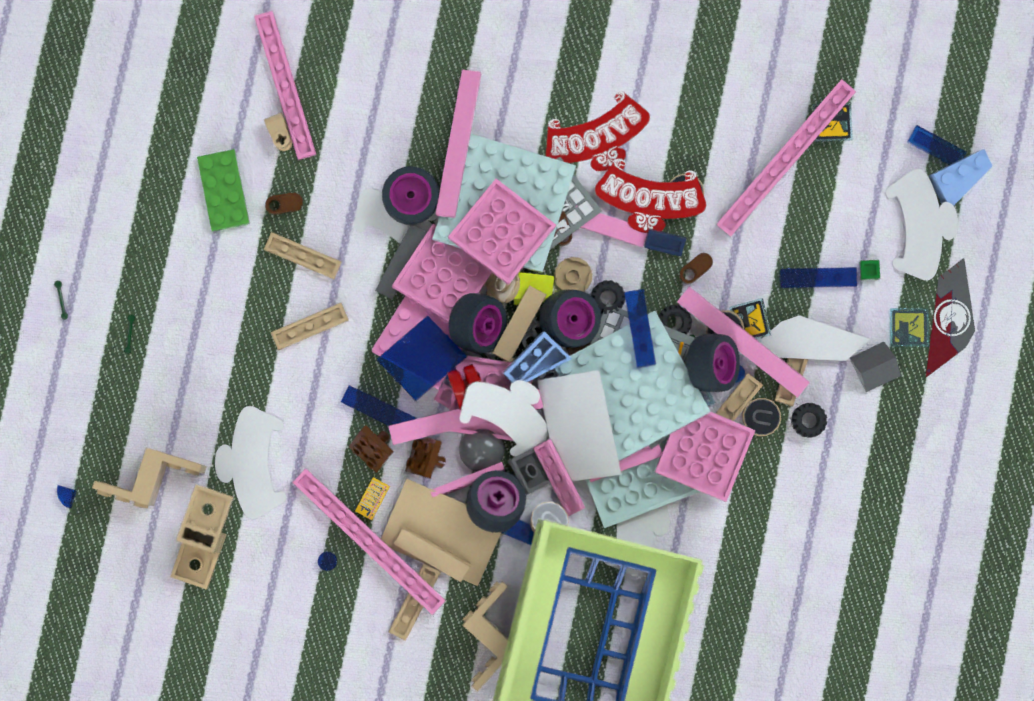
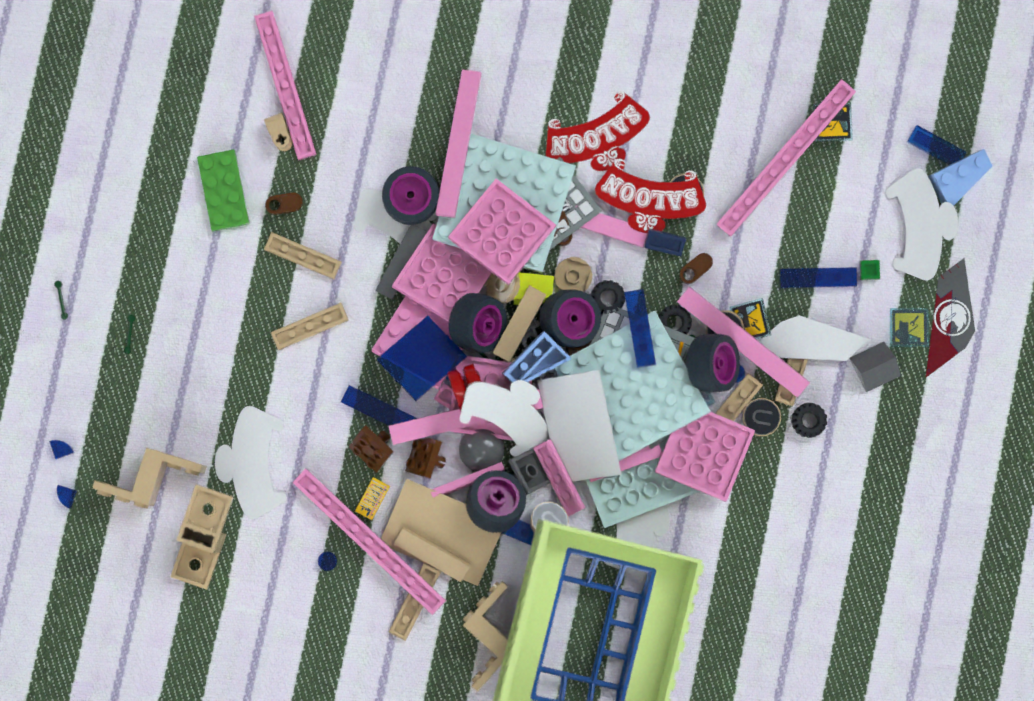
(61, 449): none -> clear blue tile

